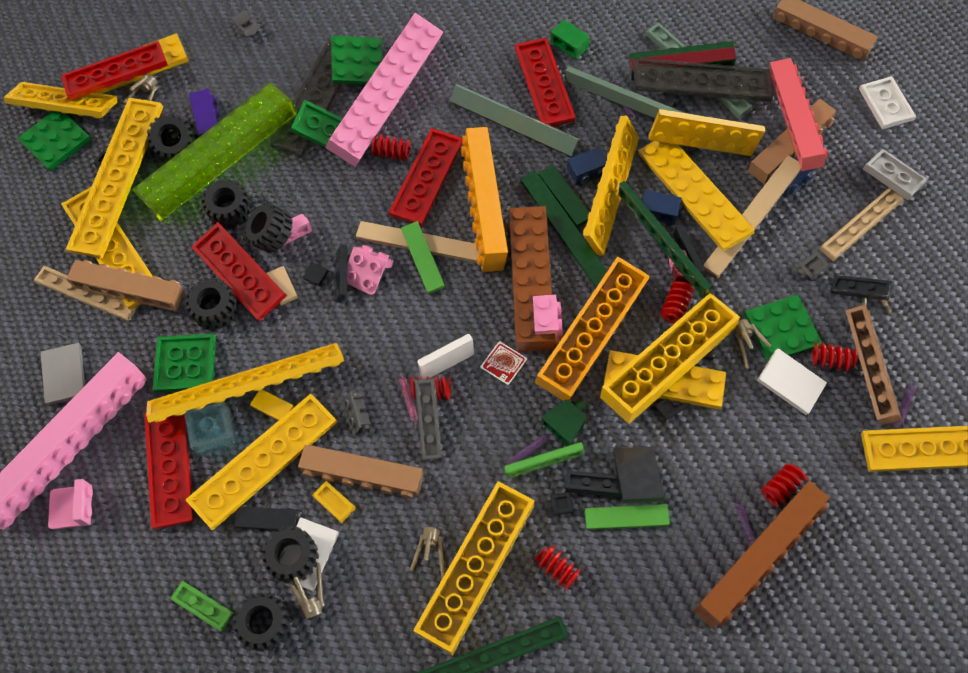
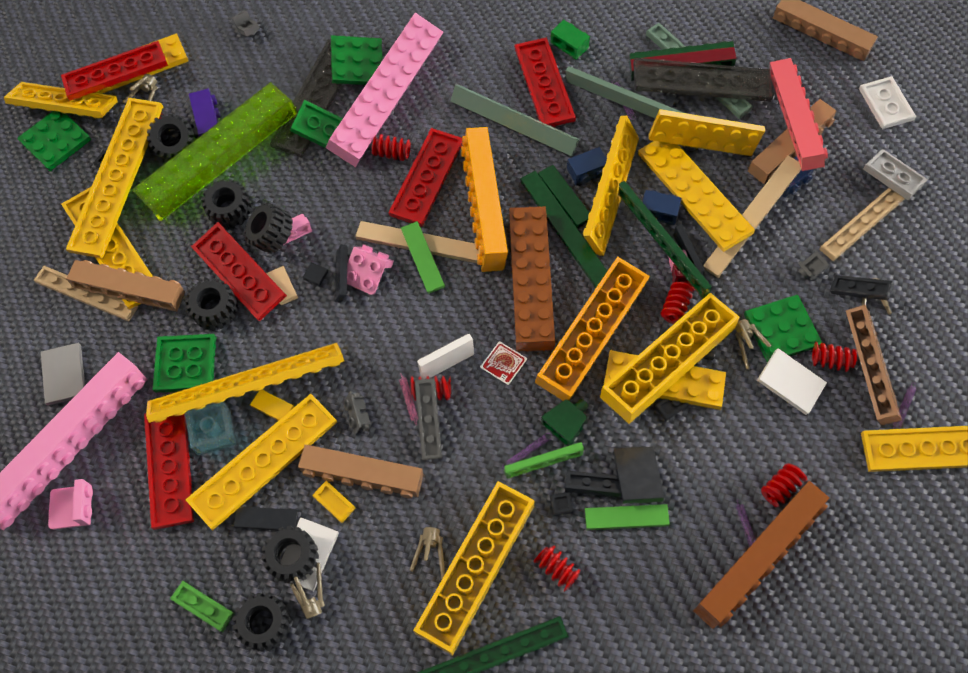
(547, 316): bright pink bracket -> none

